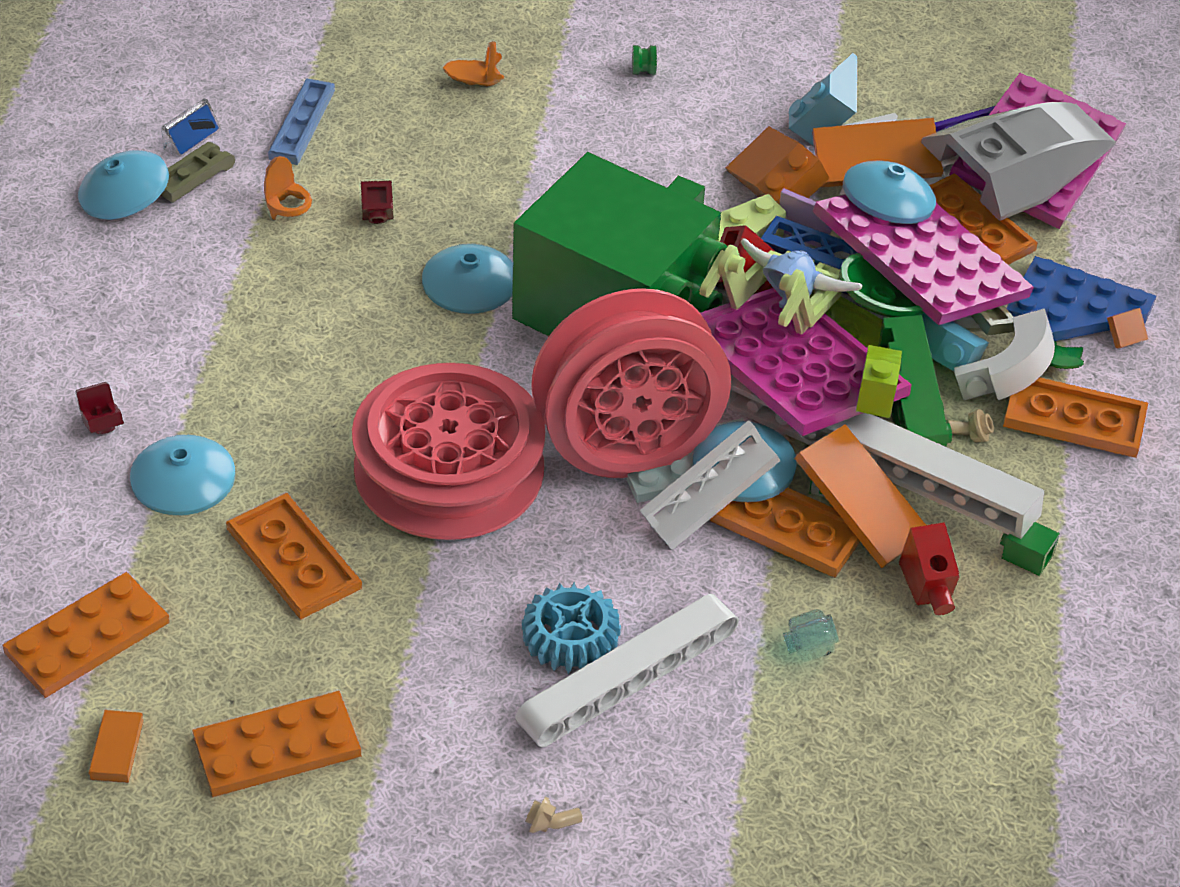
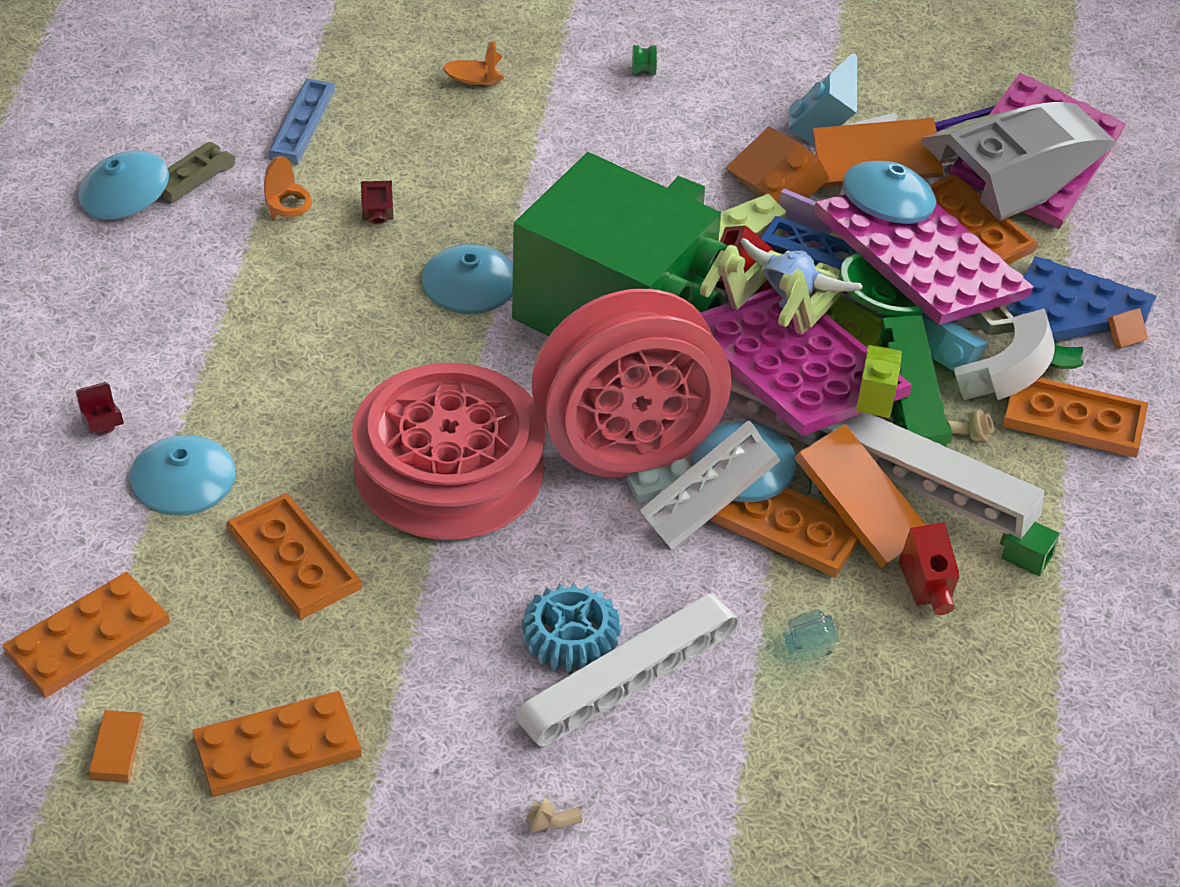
(190, 129): slope -> none

